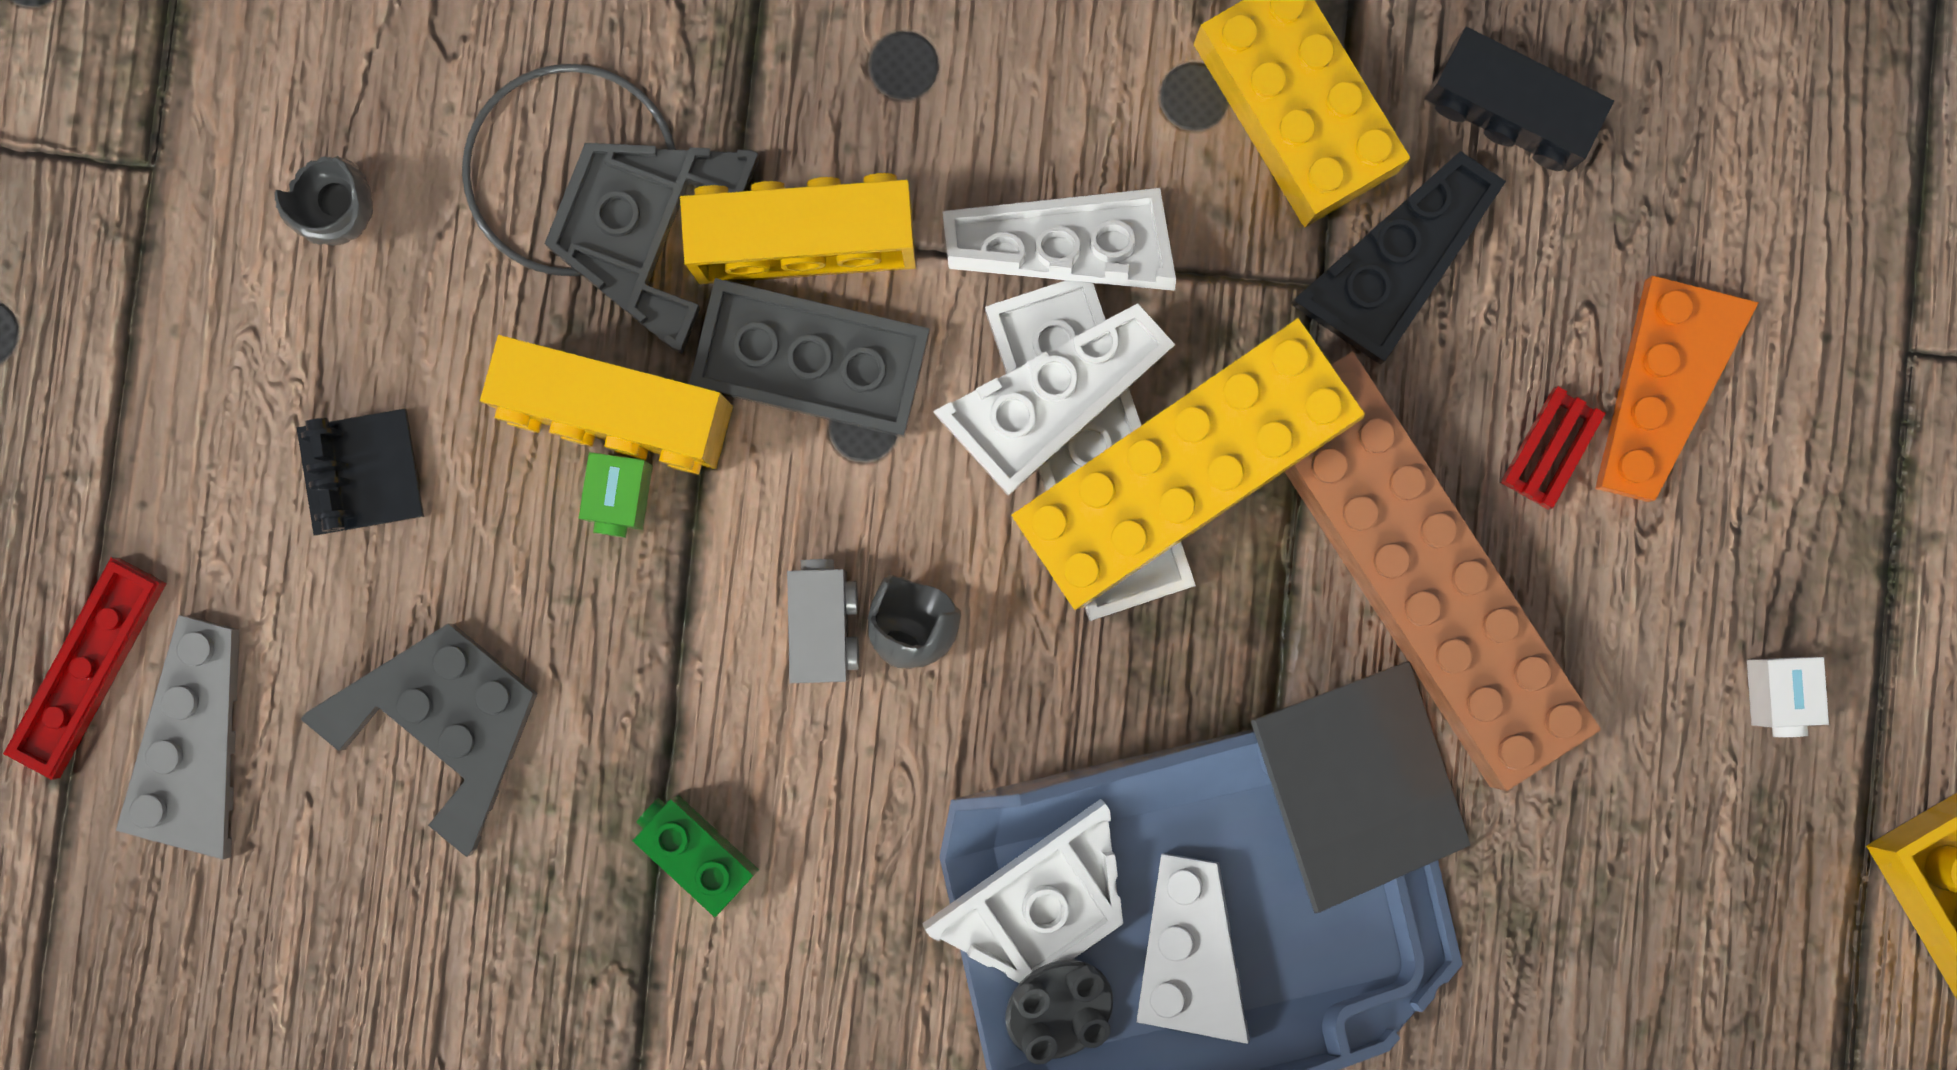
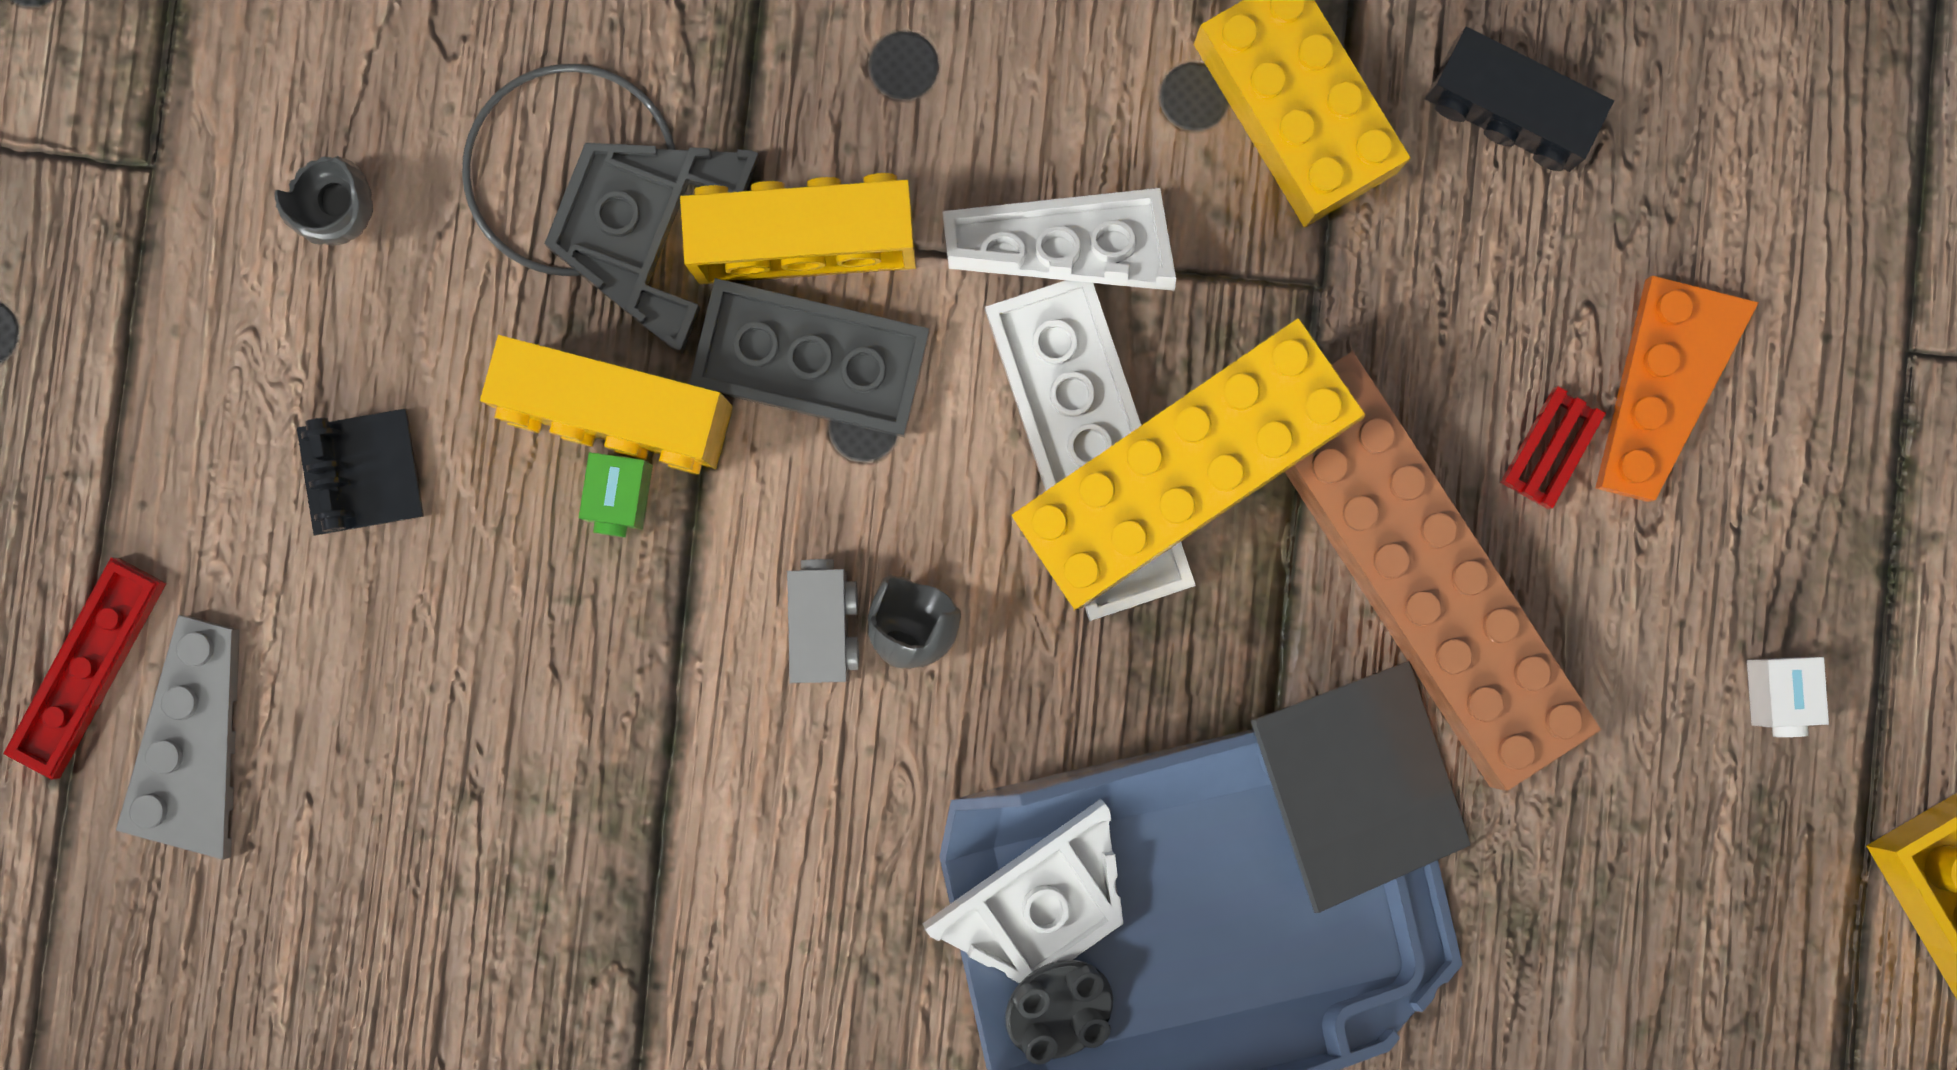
(455, 705): dark grey wing -> none
(693, 853): green brick -> none
(1039, 407): white wing -> none
(1190, 955): white wing -> none
(1393, 270): black wing -> none

